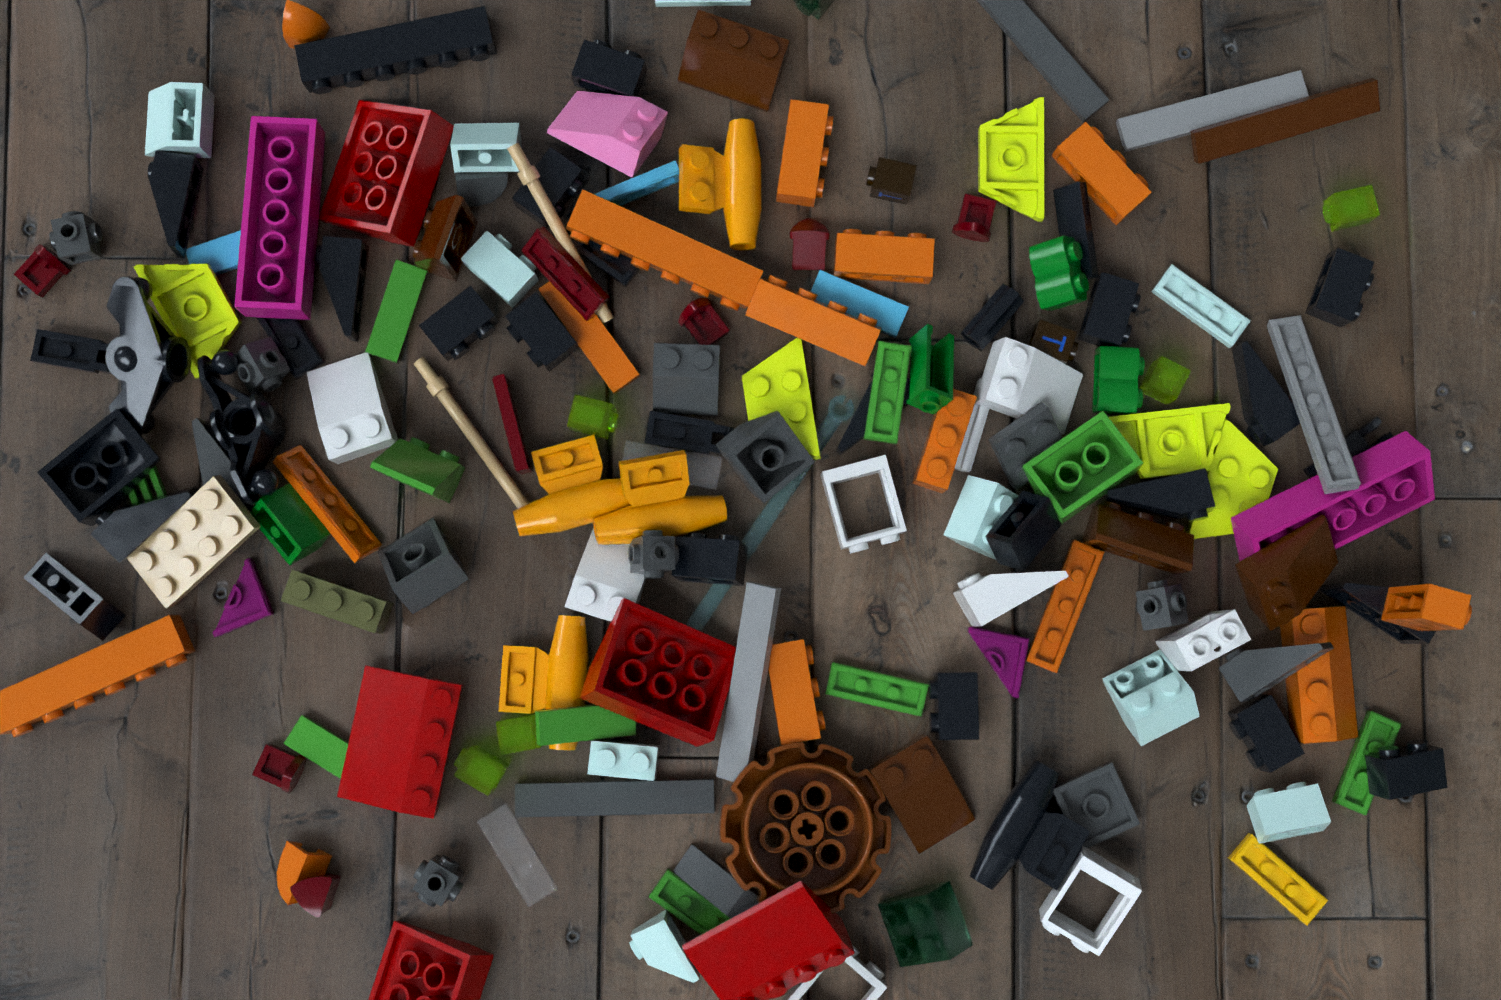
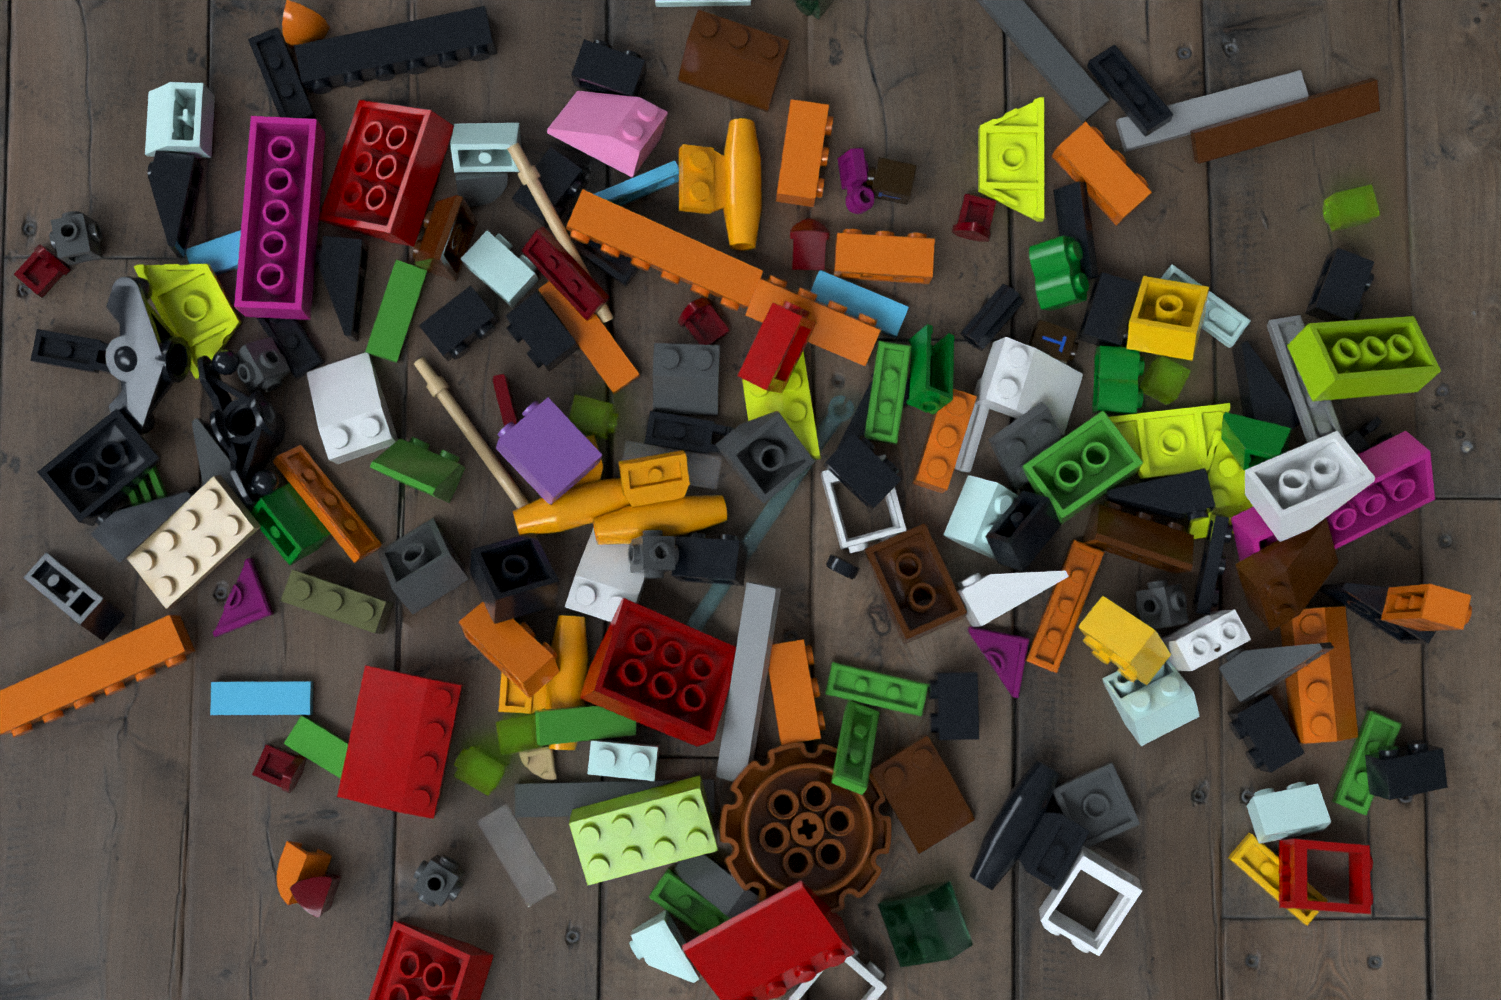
(262, 698): none -> medium azure tile
(281, 75): none -> black plate
(511, 649): none -> orange brick
(514, 577): none -> black brick
(540, 762): none -> tan tile
(547, 450): none -> medium lavender brick
(643, 830): none -> lime brick
(777, 347): none -> red window
(842, 566): none -> black tile
(853, 172): none -> magenta plate
(855, 747): none -> bright green tile
(863, 471): none -> black brick
(915, 584): none -> reddish brown slope
(1124, 641): none -> yellow brick
(1130, 90): none -> black plate
(1167, 318): none -> yellow brick
(1212, 563): none -> black plate
(1253, 440): none -> green slope
(1294, 876): none -> red window
(1306, 484): none -> white slope
(1363, 358): none -> lime brick

